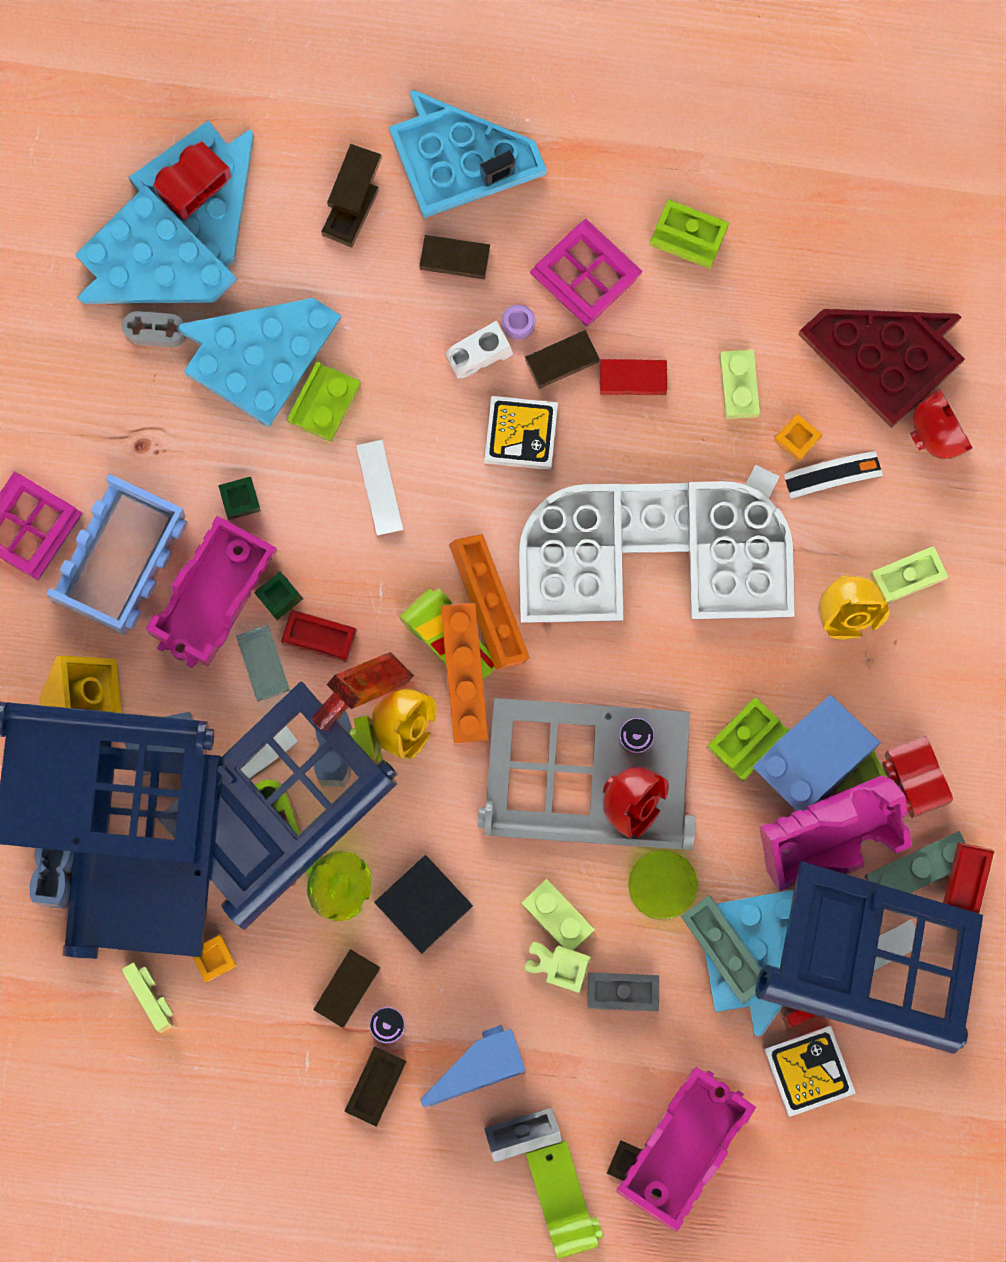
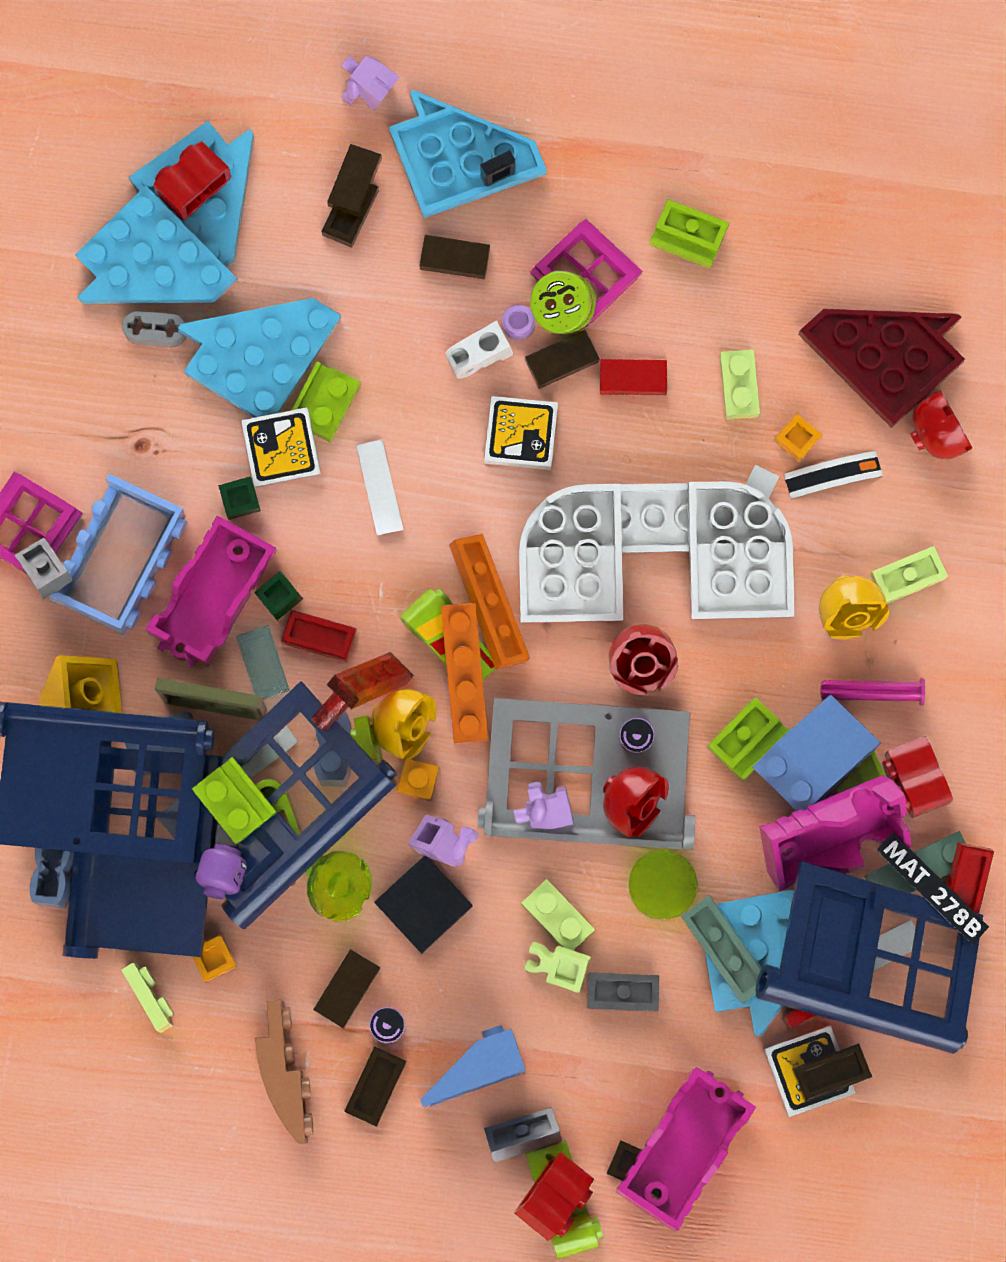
(43, 568): none -> flat silver plate
(211, 699): none -> olive tile
(221, 871): none -> medium lavender head
(234, 800): none -> lime plate
(281, 447): none -> tile
(284, 1088): none -> nougat slope
(368, 81): none -> lavender piece
(418, 779): none -> light orange plate
(438, 841): none -> lavender piece
(545, 810): none -> lavender piece
(554, 1197): none -> red brick
(562, 302): none -> lime head
(643, 659): none -> red cylinder
(832, 1072): none -> dark brown tile
(874, 690): none -> dark pink axle
(932, 888): none -> black sticker

